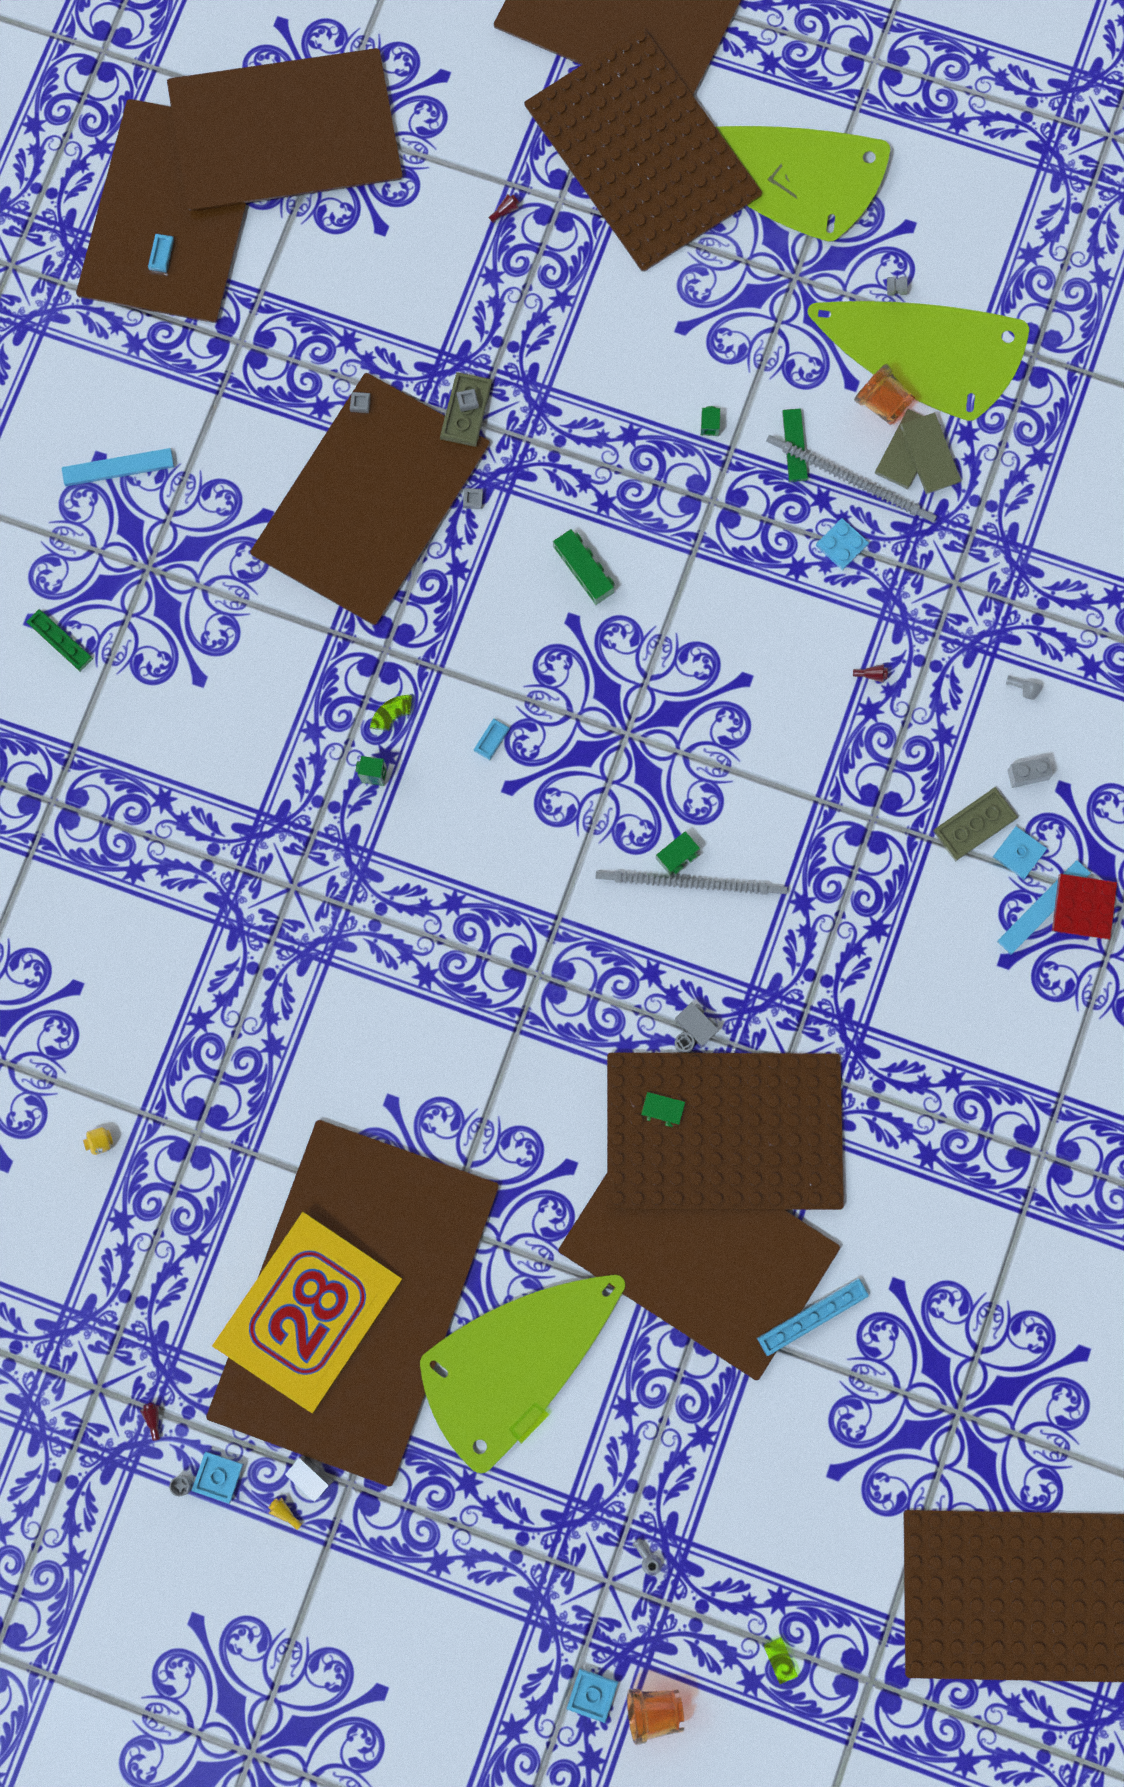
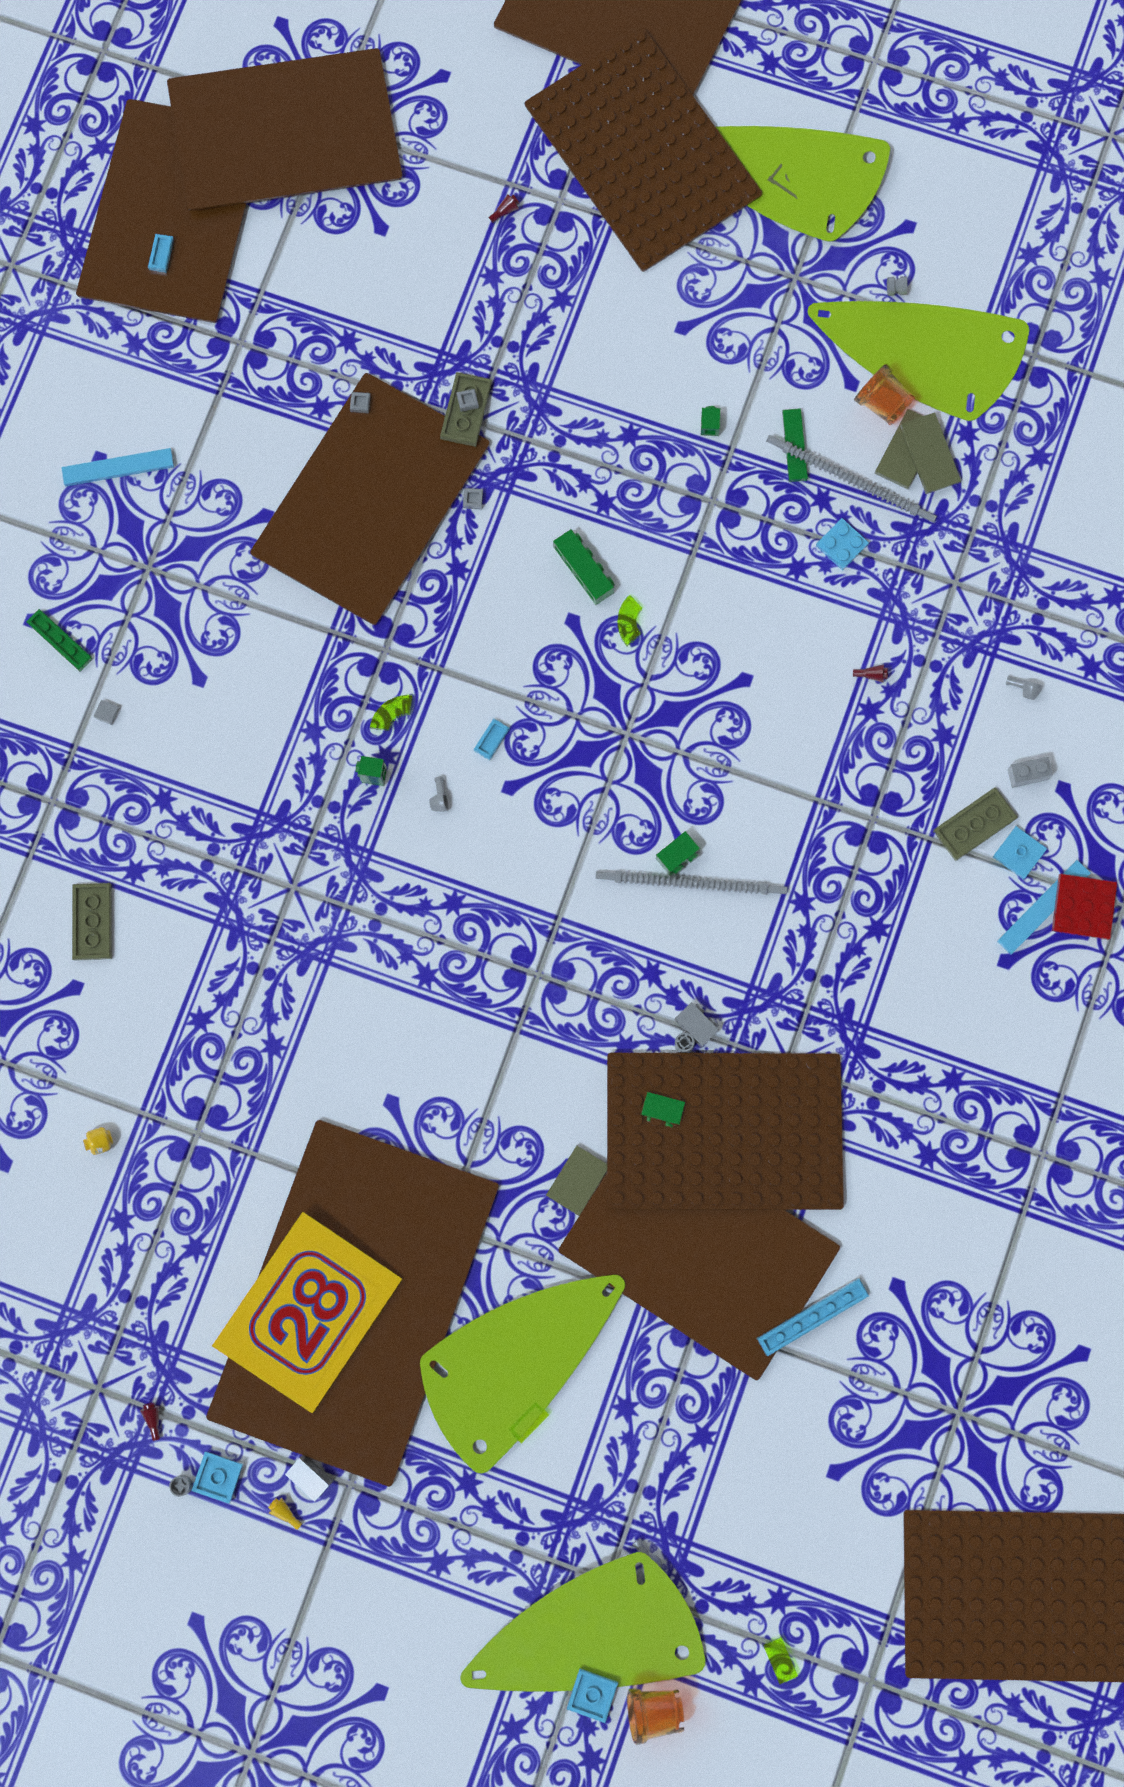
(91, 921): none -> olive tile
(106, 712): none -> light grey tile
(439, 801): none -> light grey bar
(577, 1180): none -> olive tile
(596, 1625): none -> lime piece
(627, 620): none -> clear neon green tile

